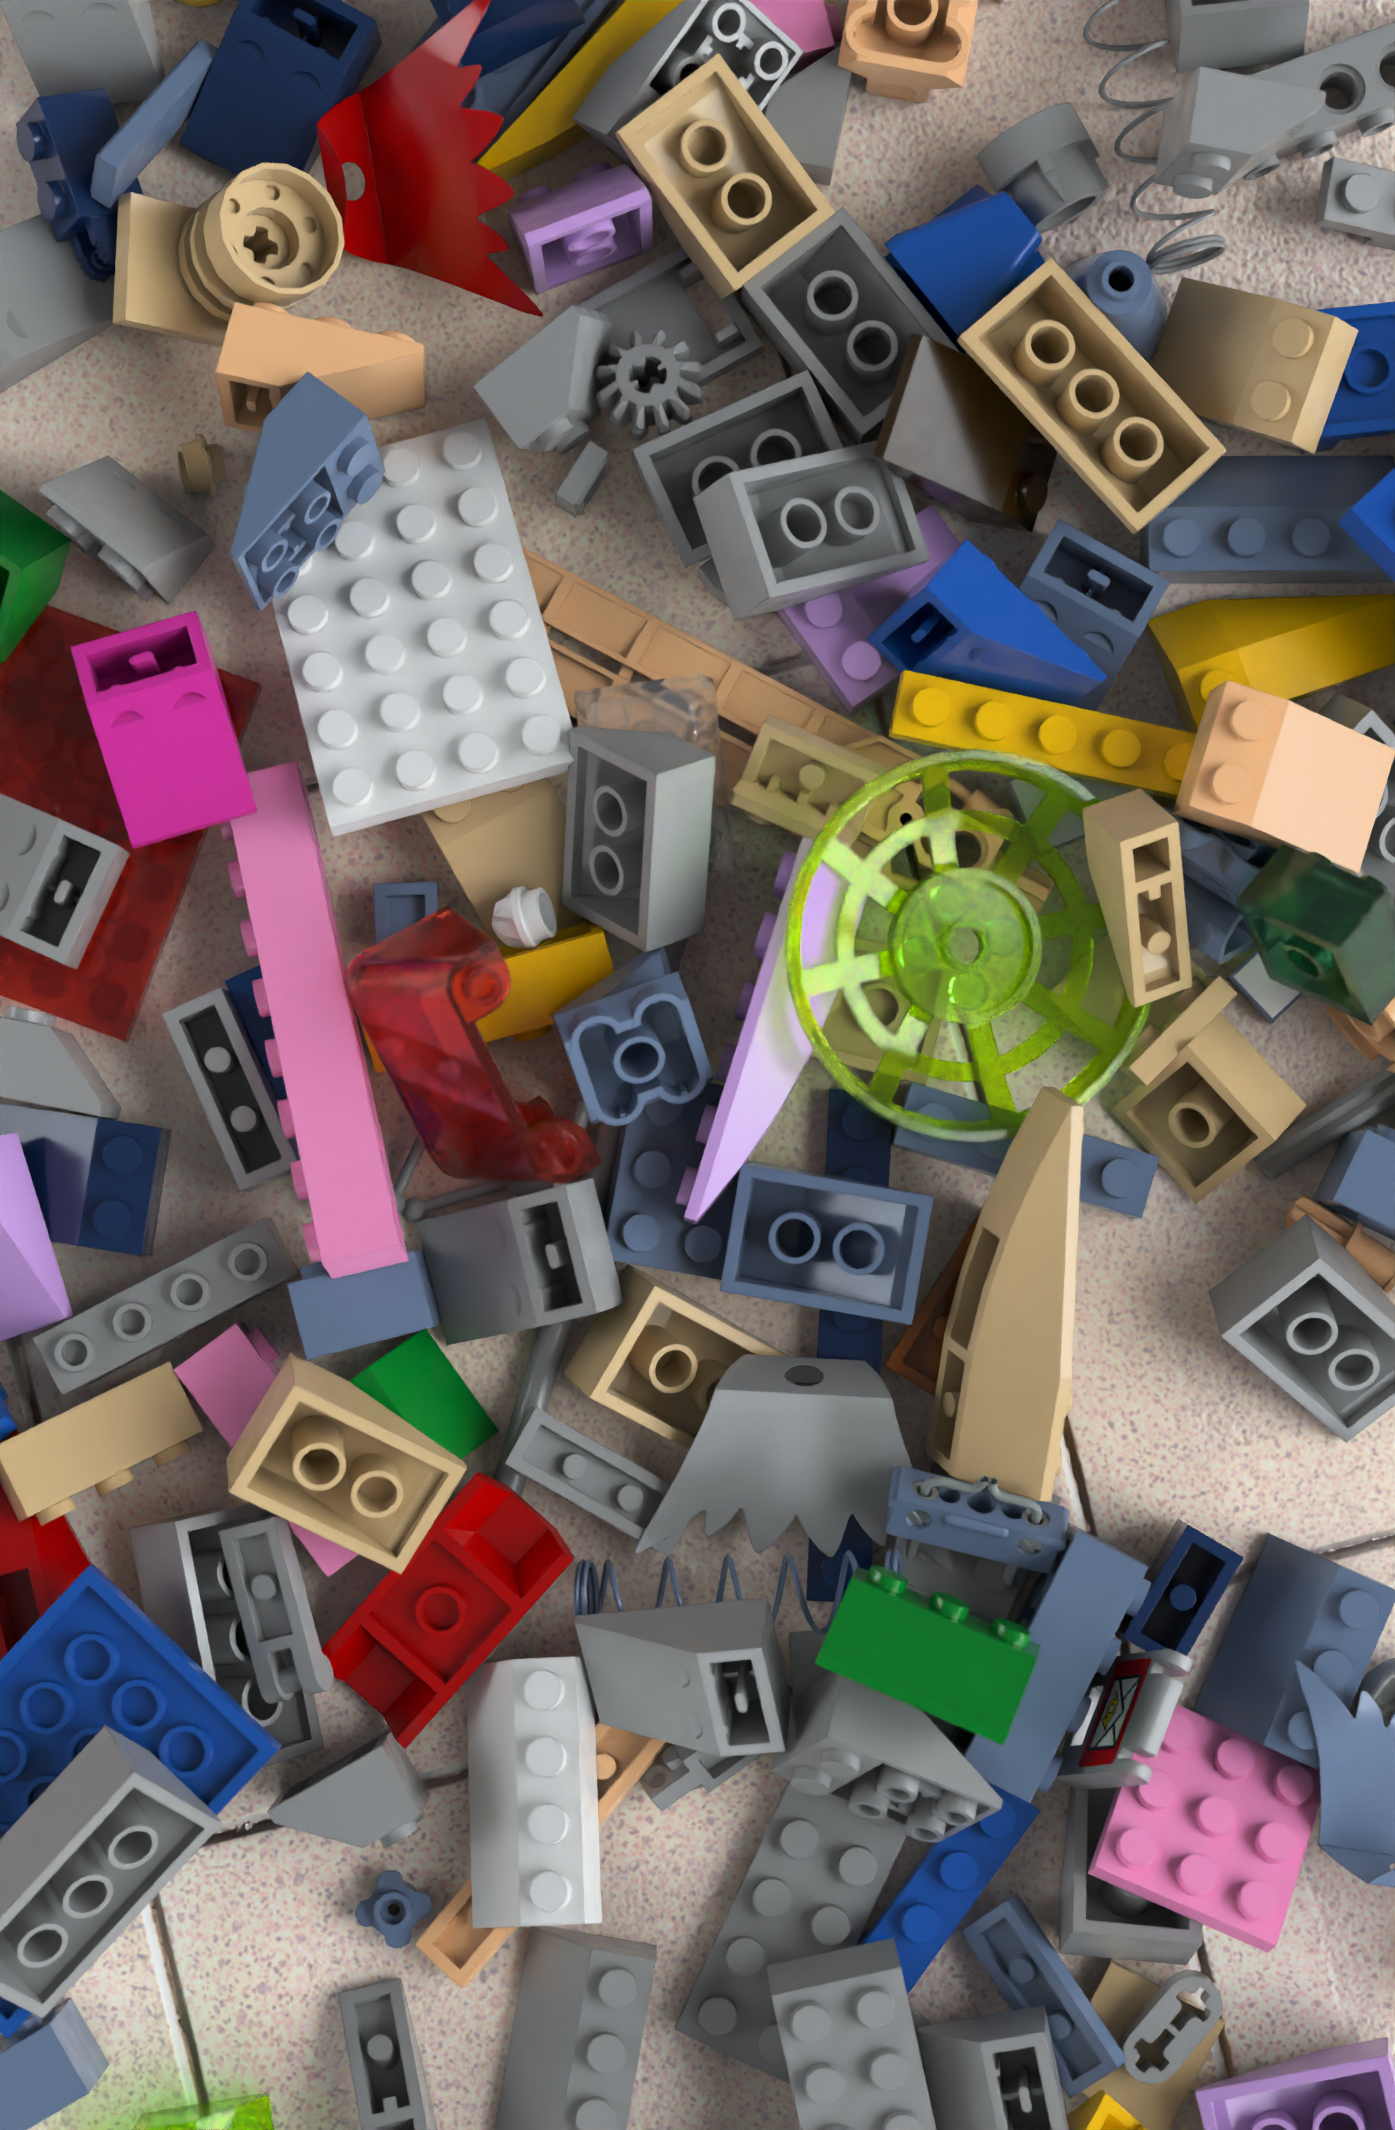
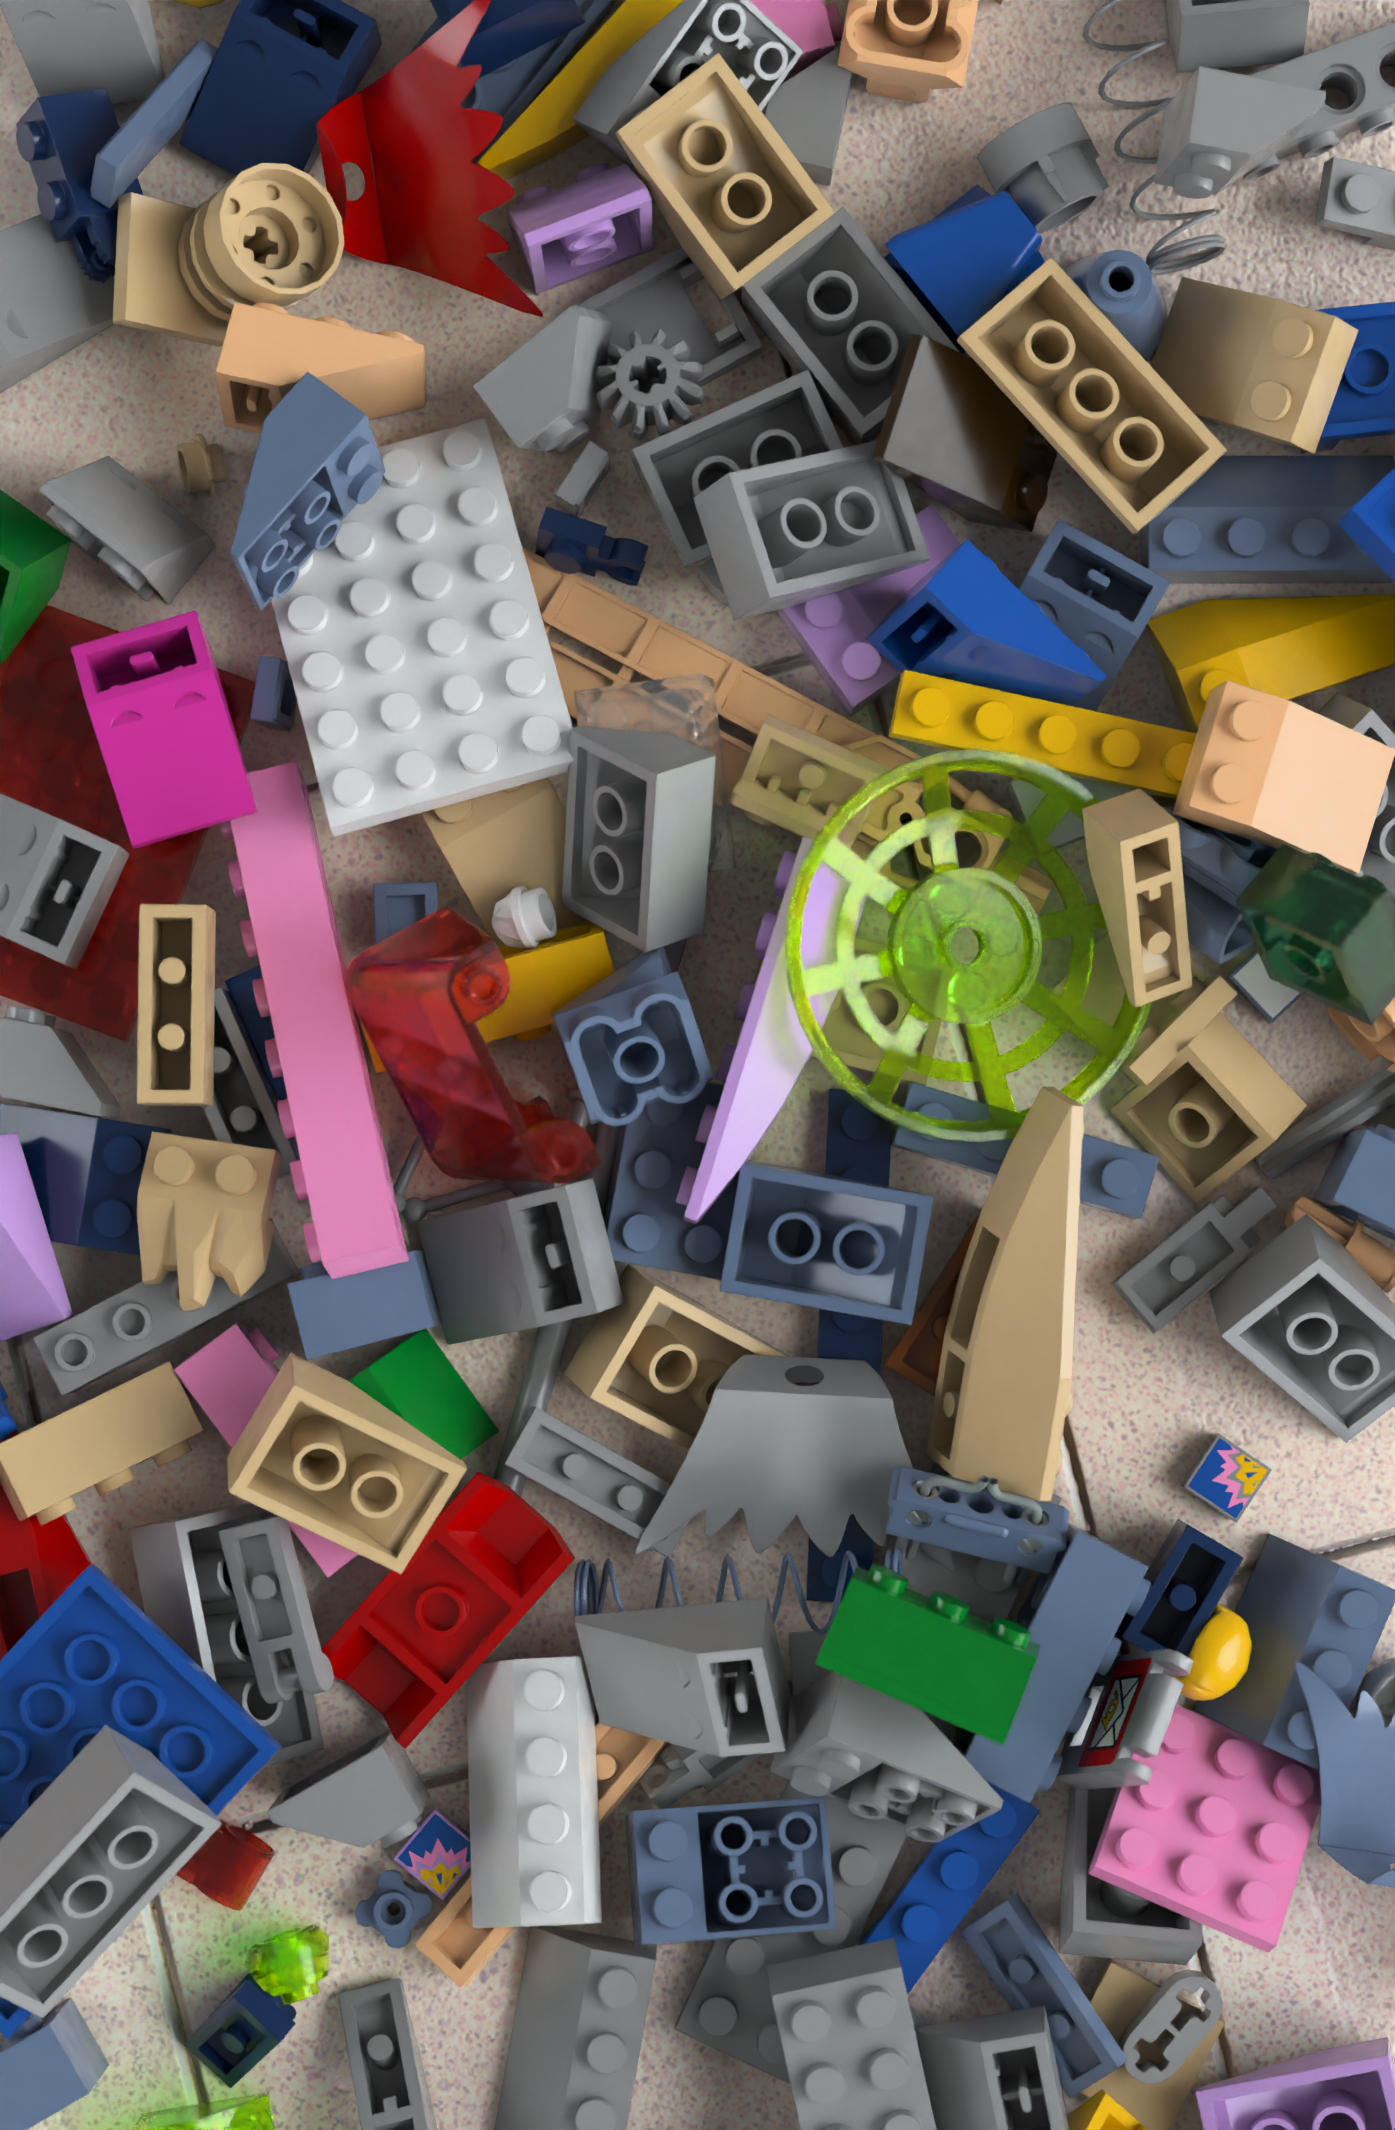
(176, 1005): none -> tan brick
(205, 1214): none -> tan plate
(228, 1865): none -> clear red piece
(241, 2031): none -> dark blue slope
(273, 695): none -> sand blue tile
(290, 1963): none -> clear neon green cone
(437, 1853): none -> tile
(582, 546): none -> dark blue plate
(730, 1871): none -> sand blue slope
(1193, 1258): none -> light grey hinge
(1218, 1656): none -> yellow hair
(1226, 1477): none -> tile

